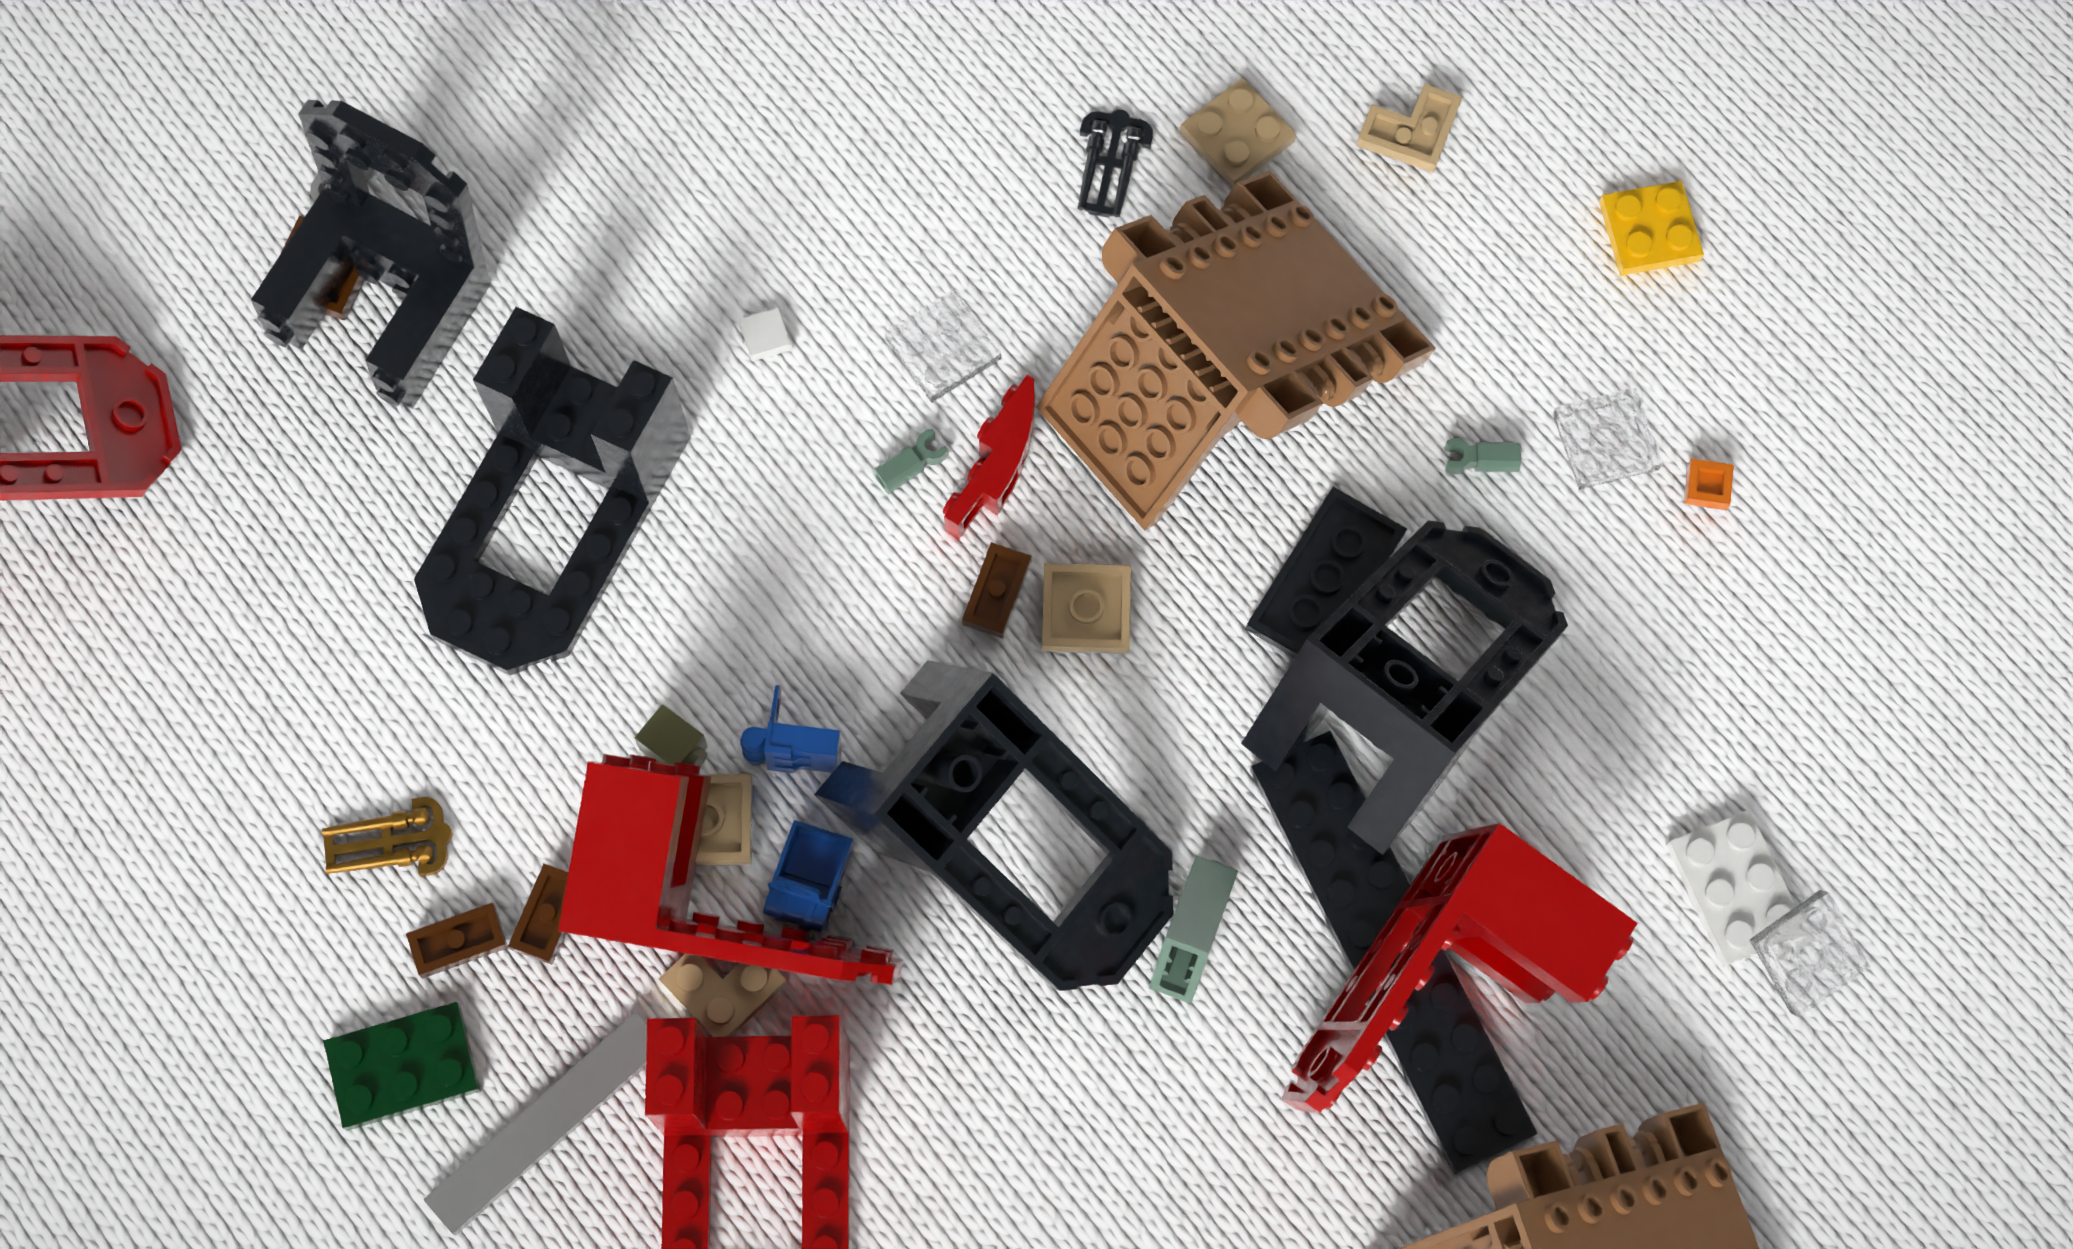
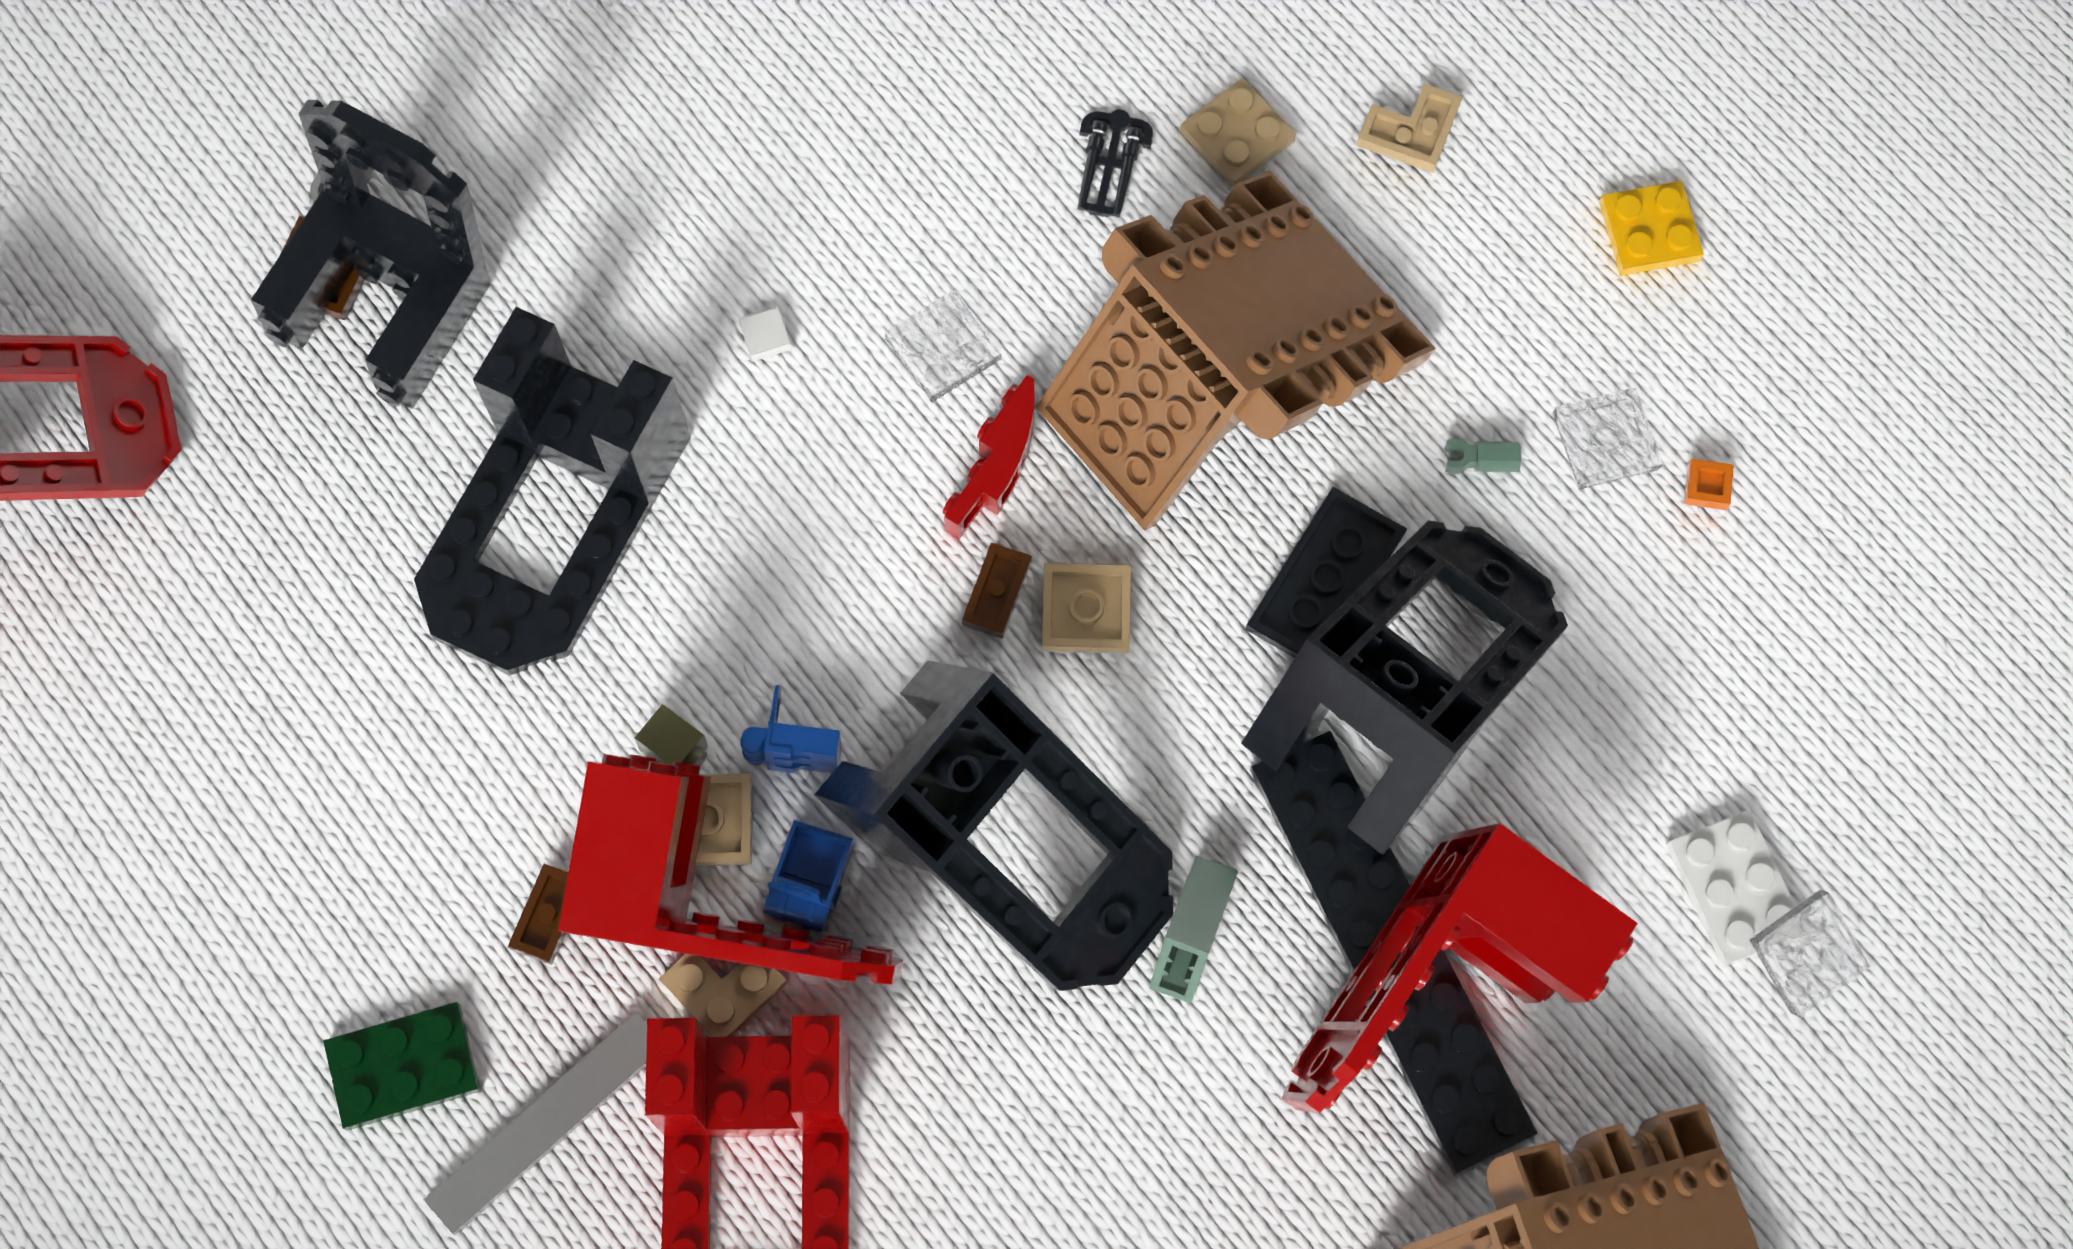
(438, 833): pearl gold piece -> none
(457, 940): reddish brown plate -> none
(909, 462): sand green bar -> none

